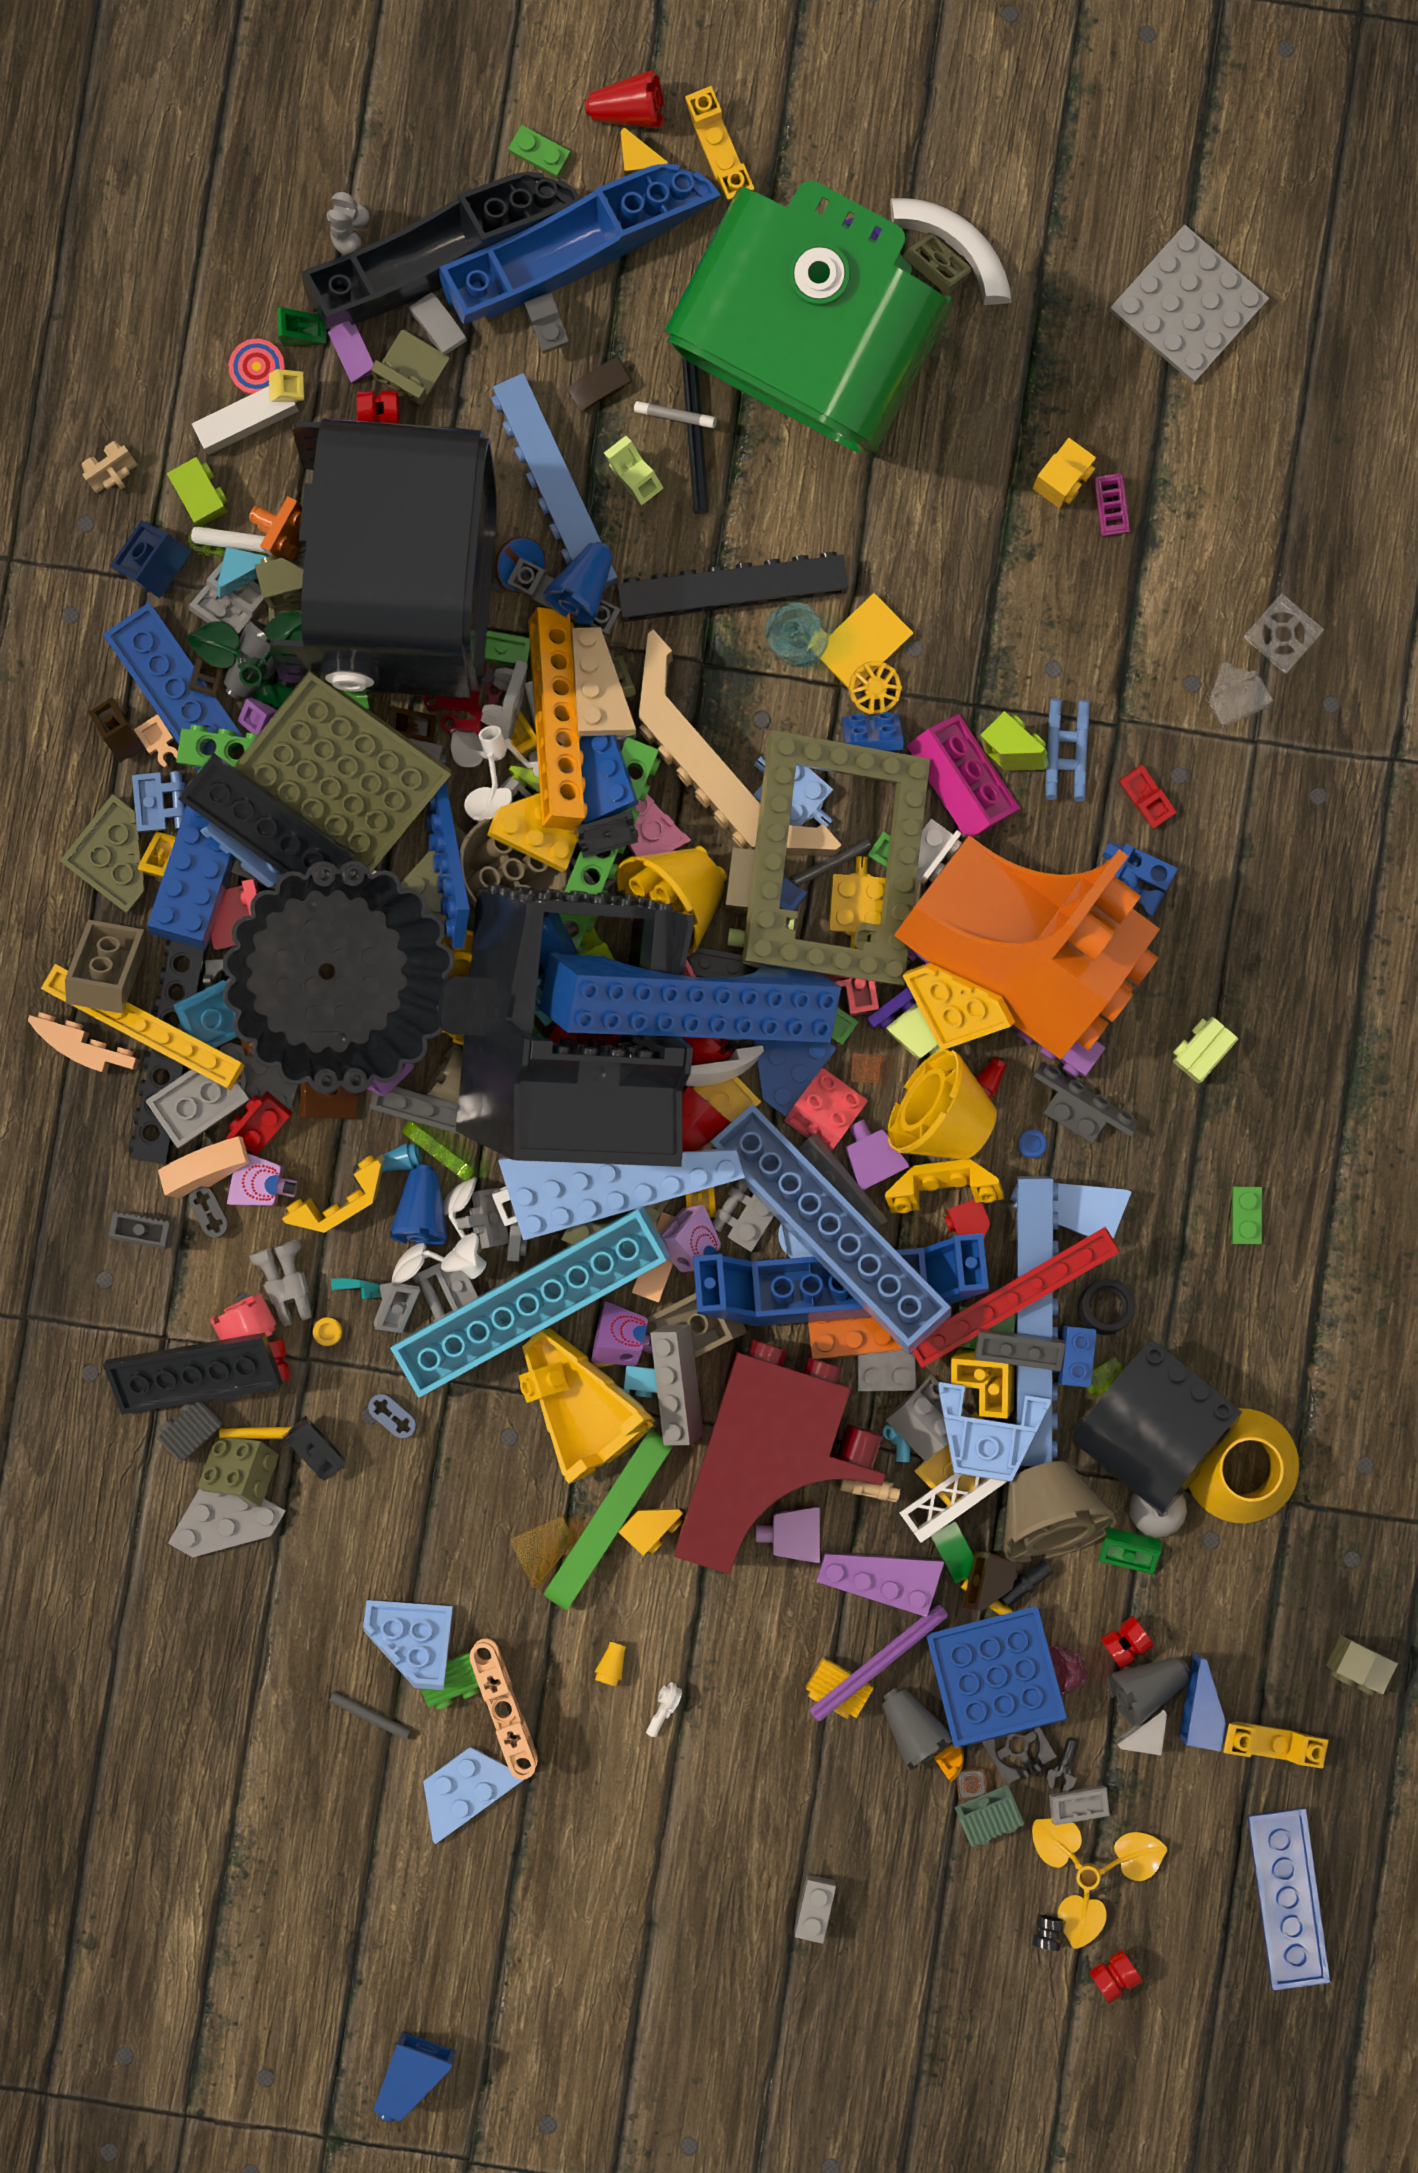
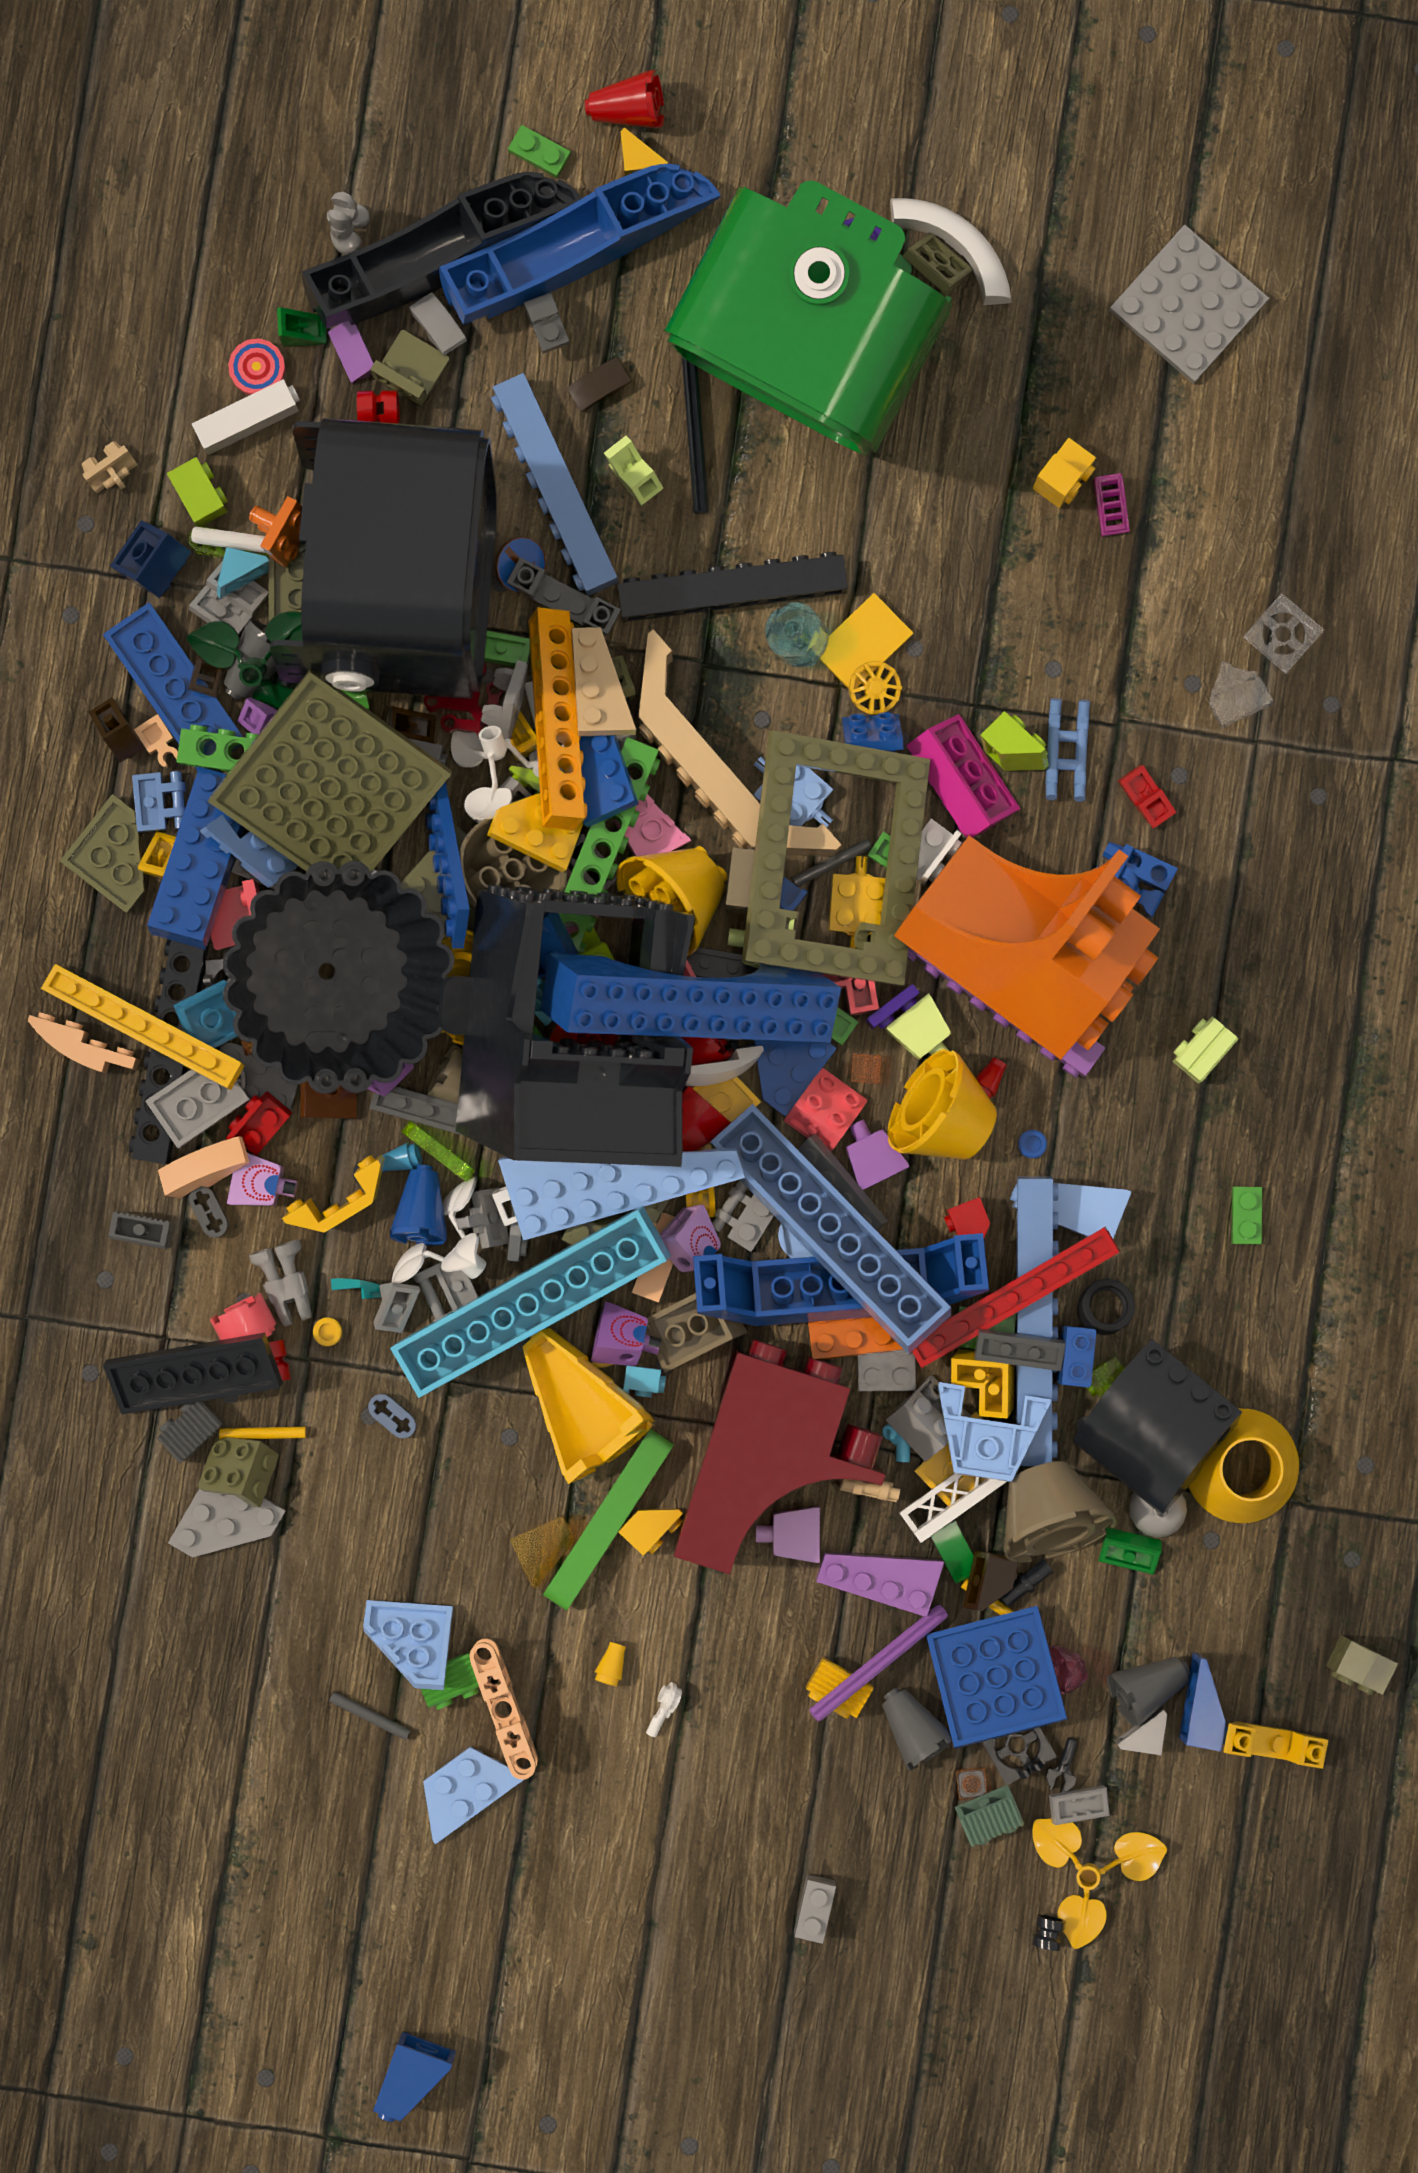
(105, 966): dark tan brick -> none
(259, 819): black plate -> none
(279, 581): olive slope -> none
(286, 385): light yellow slope -> none
(314, 1448): black hinge -> none
(543, 1382): yellow bracket -> none
(581, 584): blue cone -> none
(606, 834): black hinge -> none
(675, 414): light grey bar -> none
(677, 1384): light grey brick -> none
(716, 142): yellow slope -> none
(905, 1192): yellow slope -> none
(950, 1761): light orange tile -> none
(956, 1007): yellow plate -> none
(1080, 1108): dark grey bracket -> none
(1115, 1976): red wheel -> none
(1135, 1636): red wheel -> none
(1288, 1898): plate -> none

